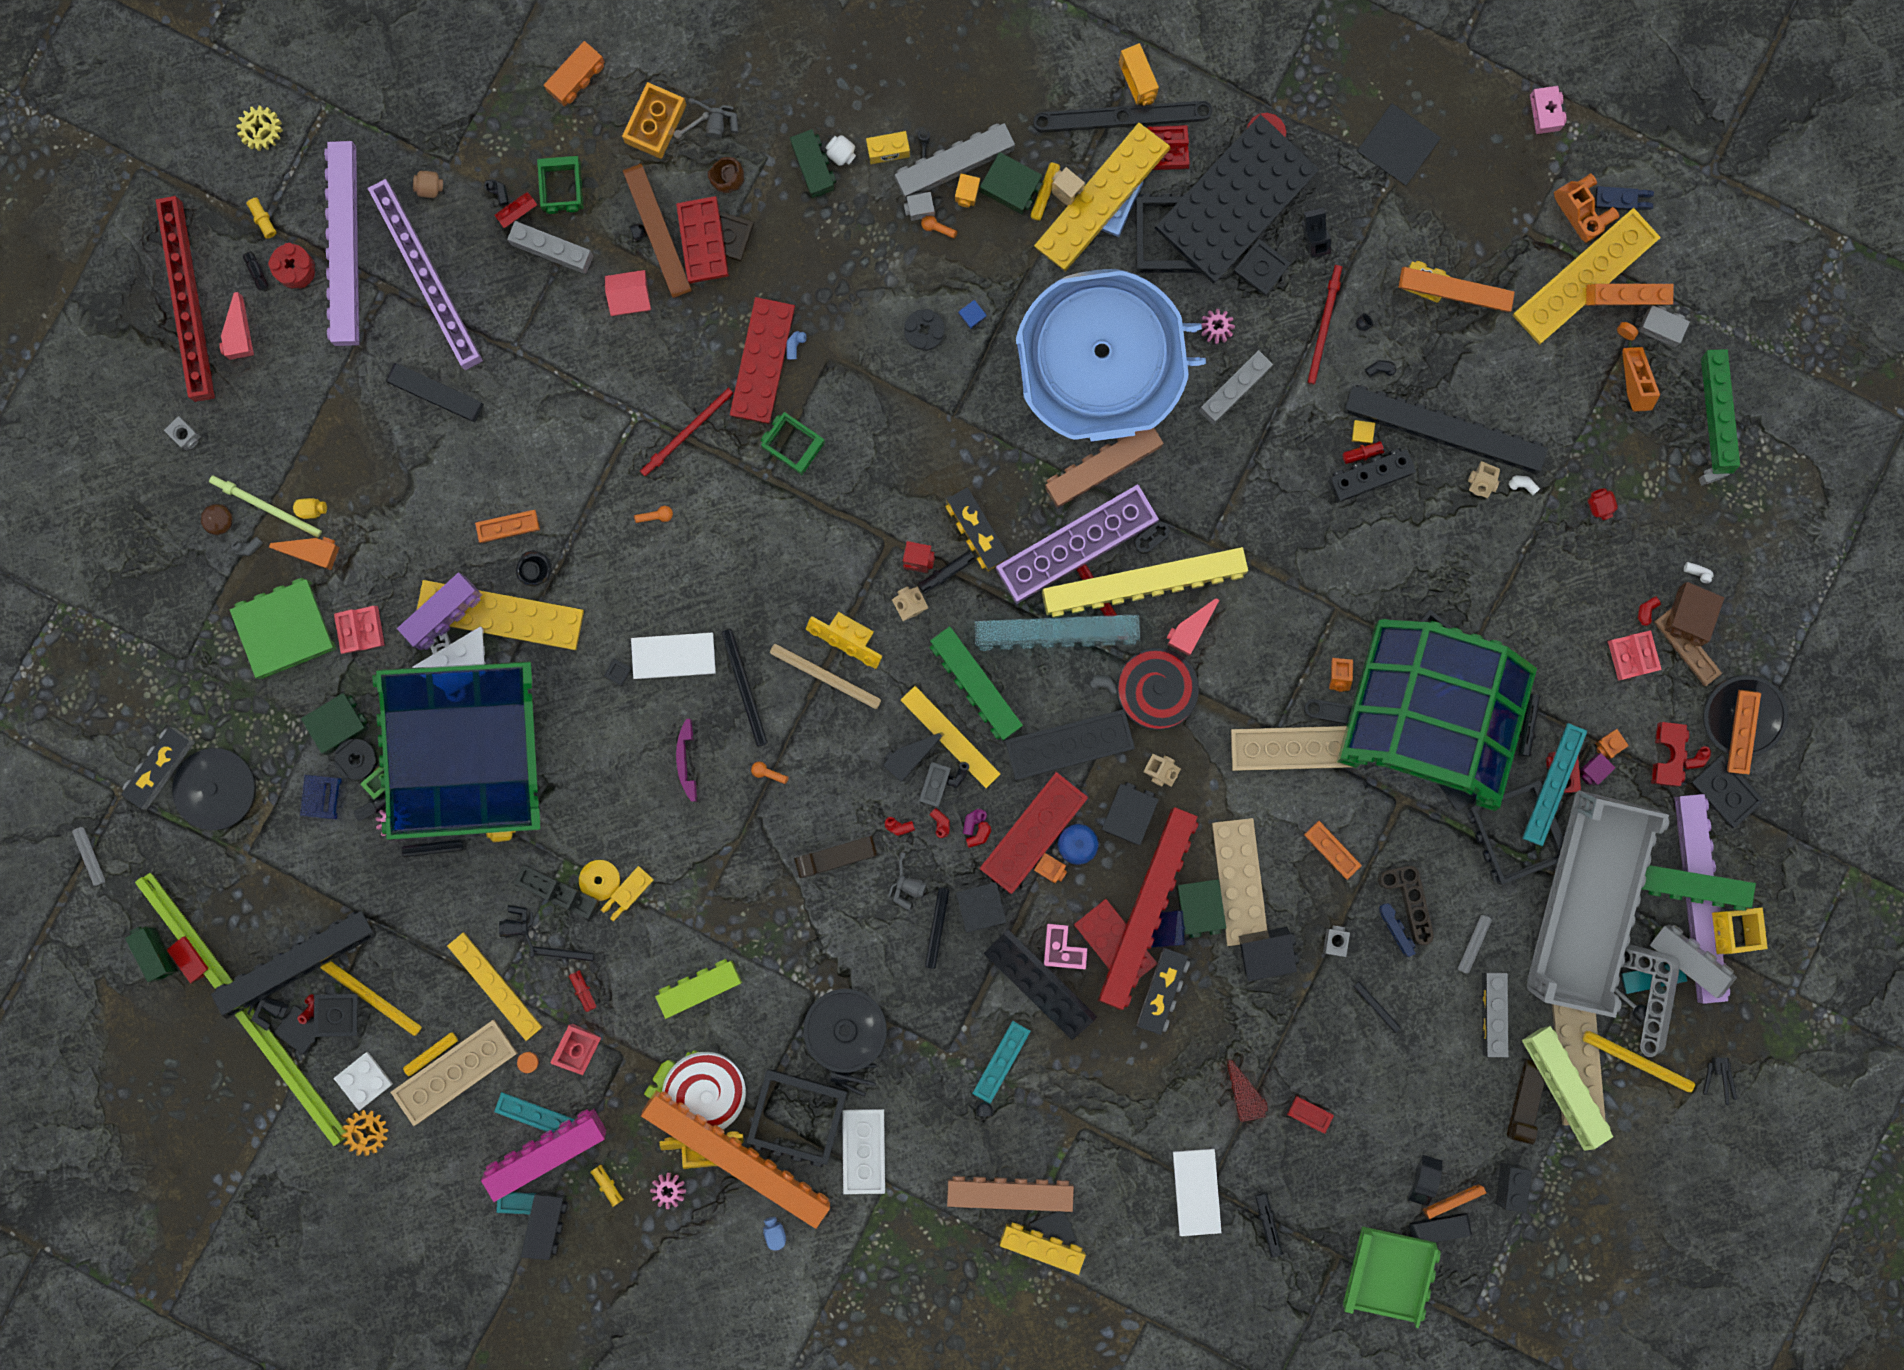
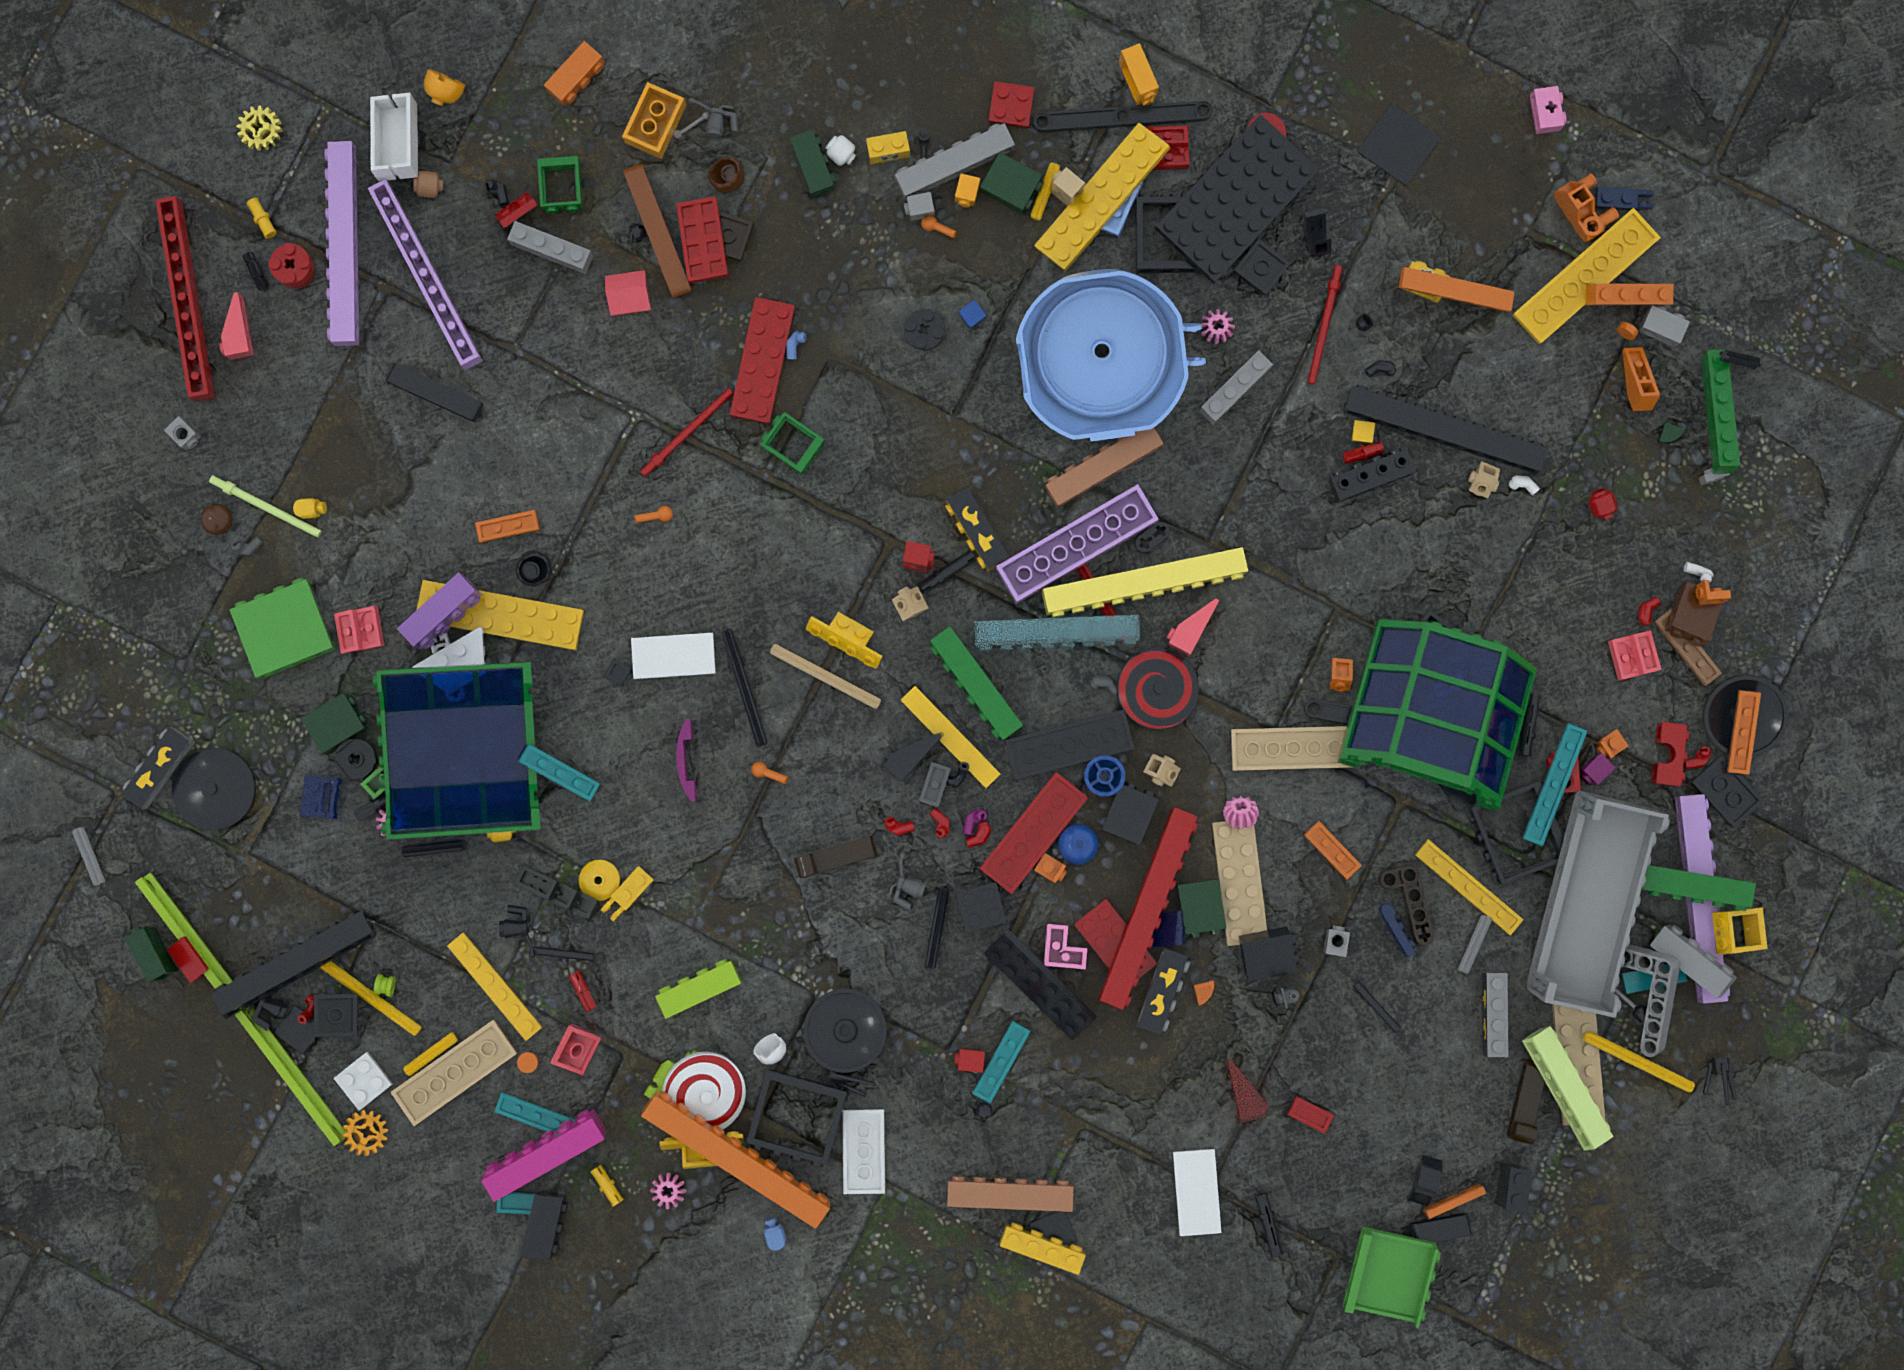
(312, 550): orange slope -> none
(384, 985): none -> lime wheel
(394, 137): none -> white piece
(442, 88): none -> light orange cylinder
(558, 772): none -> teal tile
(770, 1049): none -> white hair
(970, 1060): none -> red brick
(1011, 104): none -> red plate
(1104, 775): none -> blue cylinder
(1204, 991): none -> orange tile
(1241, 812): none -> bright pink gear
(1285, 996): none -> dark grey hinge
(1468, 887): none -> yellow tile
(1670, 433): none -> dark green tile
(1711, 596): none -> orange bracket
(1740, 359): none -> black axle

